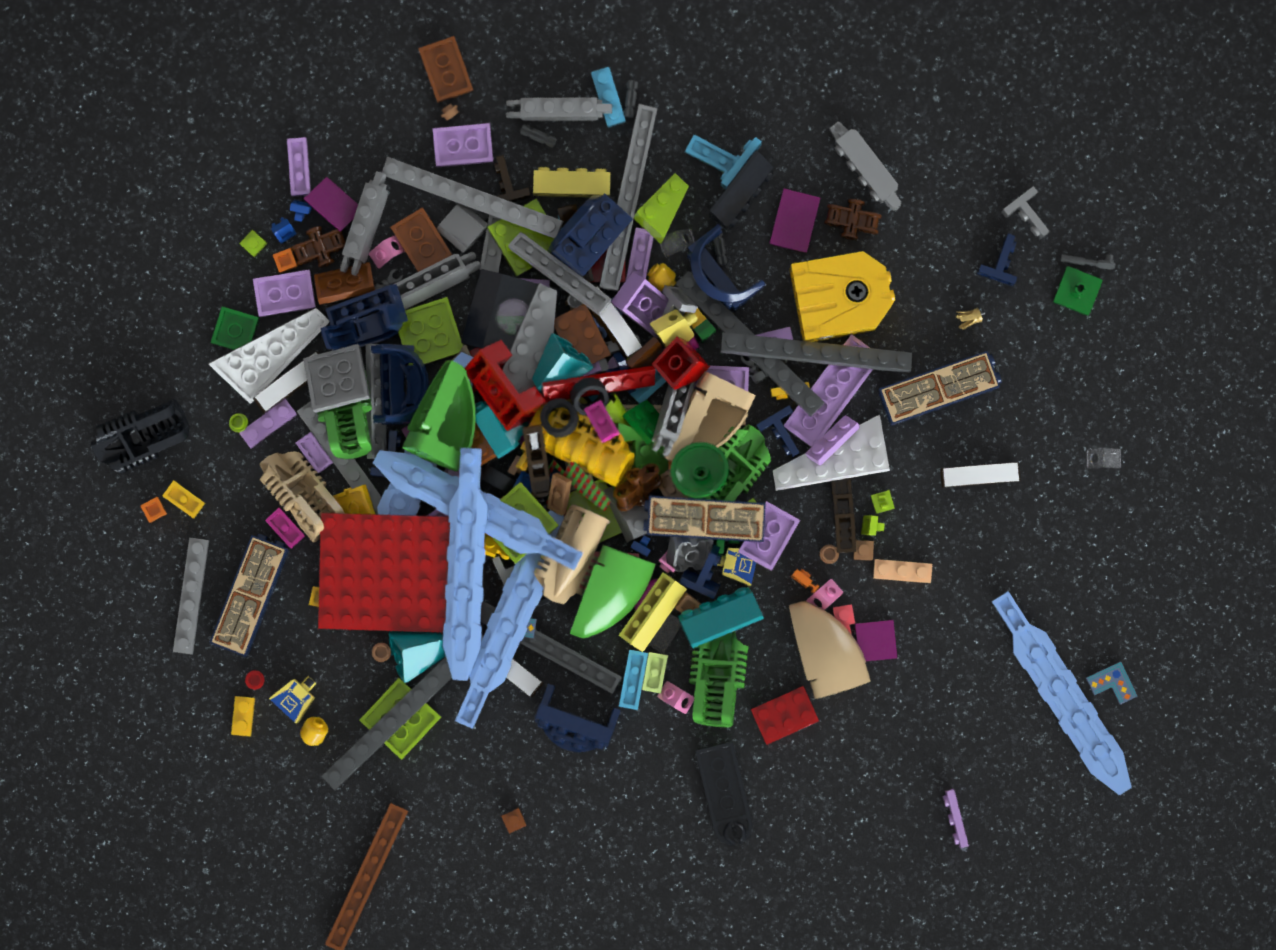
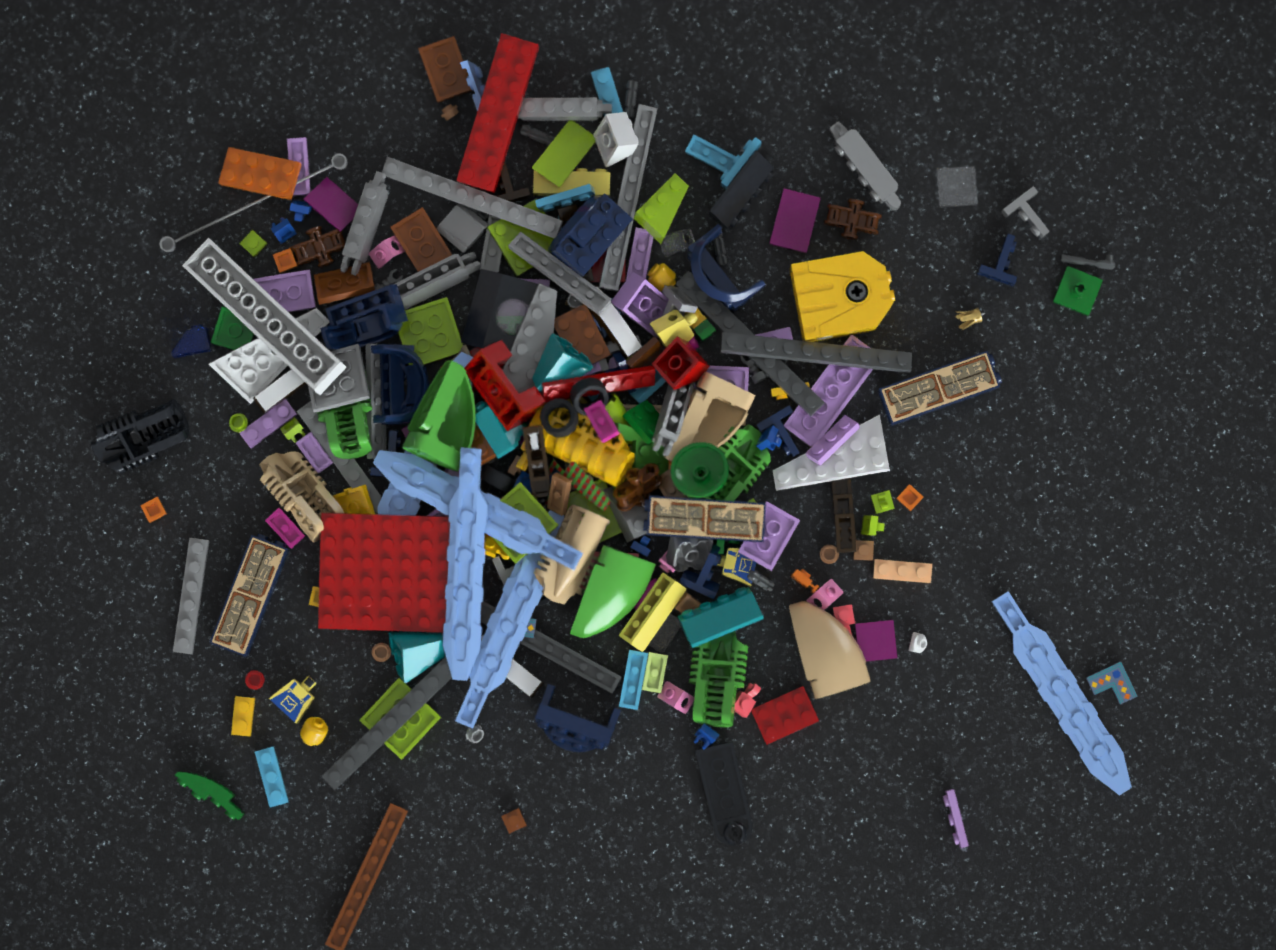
(168, 244): none -> light grey piece
(183, 499): yellow plate -> none
(193, 342): none -> clear blue slope
(205, 787): none -> green slope
(260, 173): none -> orange plate
(264, 316): none -> white brick
(271, 776): none -> medium azure plate
(291, 428): none -> lime tile
(463, 145): lavender plate -> none
(474, 81): none -> light blue wing
(474, 735): none -> light grey plate
(498, 113): none -> red brick
(564, 153): none -> lime sticker
(565, 198): none -> medium azure plate
(615, 138): none -> white slope
(705, 734): none -> blue tile
(744, 701): none -> coral plate
(760, 580): none -> dark grey axle
(769, 439): none -> blue tile
(909, 497): none -> orange plate
(918, 643): none -> white plate
(957, 186): none -> clear tile
(980, 474): white slope -> none
(1107, 458): clear bracket -> none

